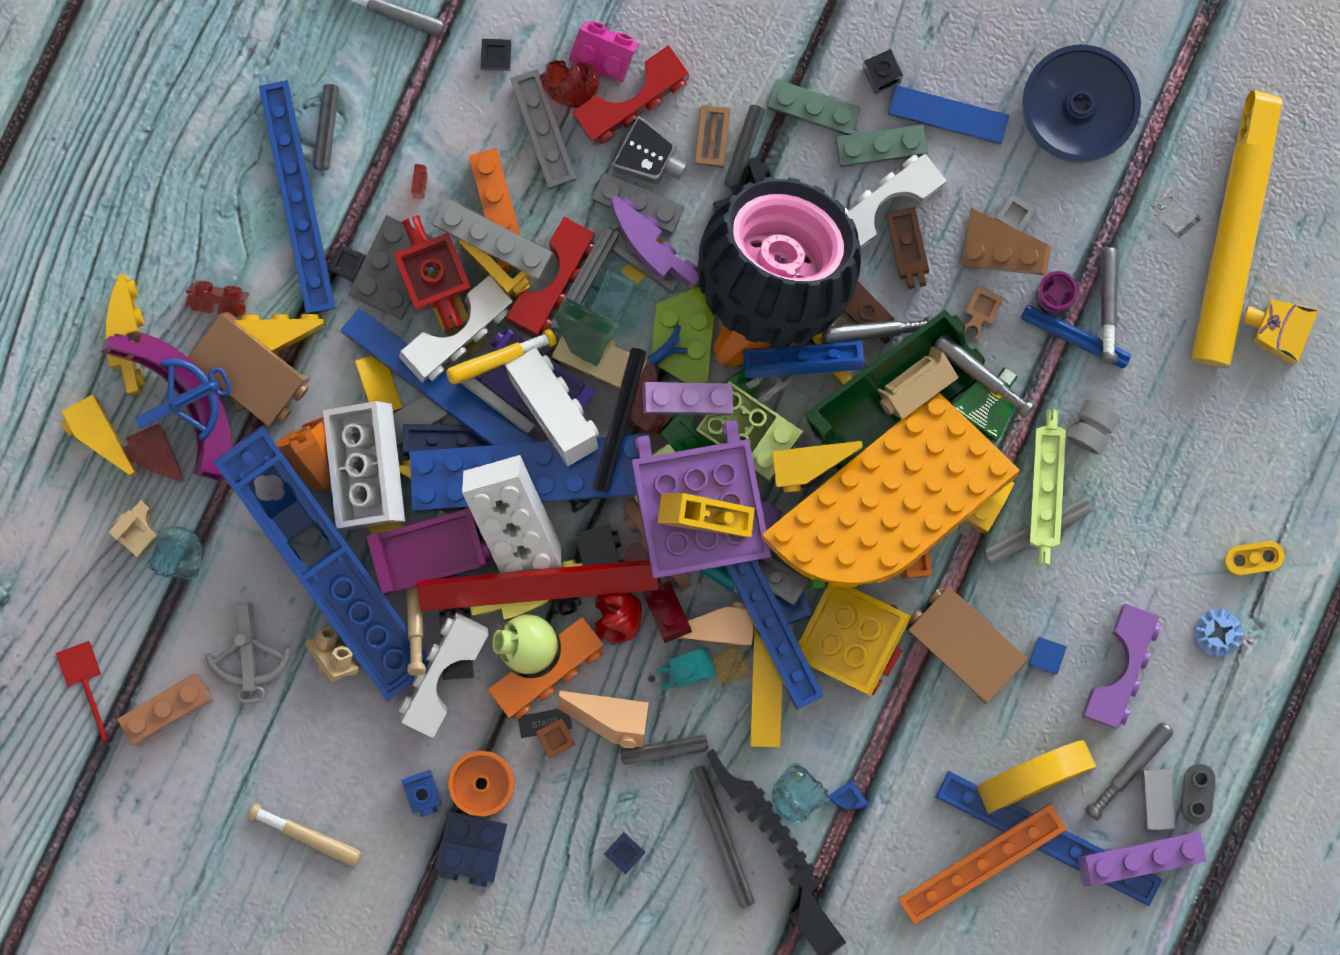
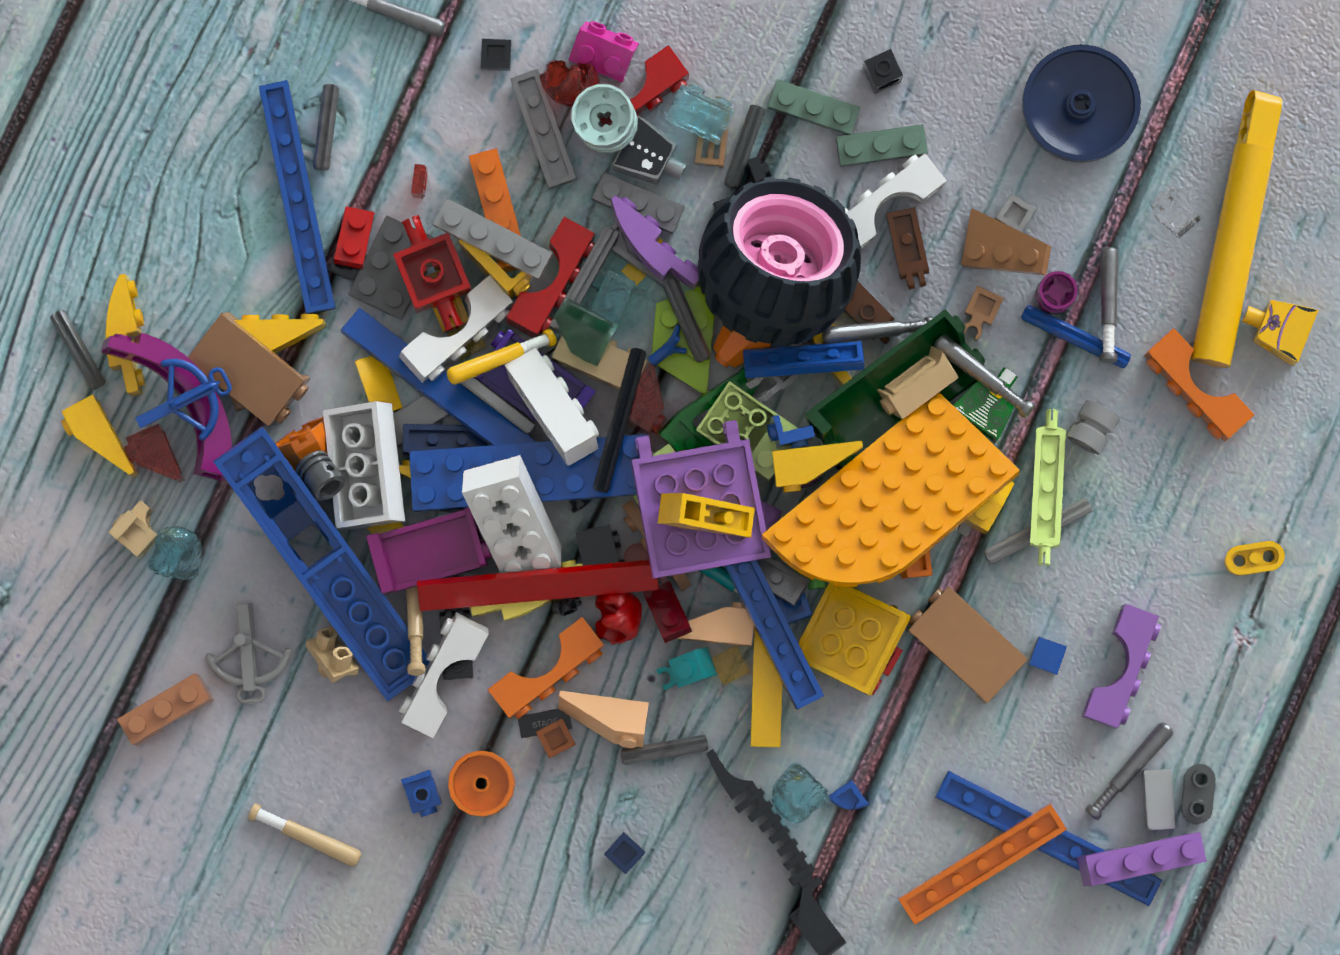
(77, 349): none -> dark grey axle
(77, 666): red piece -> none
(206, 295): clear red hinge -> none
(320, 475): none -> dark grey piece
(354, 237): none -> red plate
(470, 848): dark blue plate -> none
(526, 644): yellowish green brick -> none
(601, 102): none -> light aqua wheel
(686, 320): none -> flat silver axle
(687, 398): lavender plate -> none
(700, 113): none -> clear light blue brick
(722, 836): flat silver axle -> none
(795, 438): none -> blue bracket
(948, 114): blue tile -> none
(1036, 776): yellow window -> none
(1205, 627): light blue gear -> none
(1222, 414): none -> orange arch

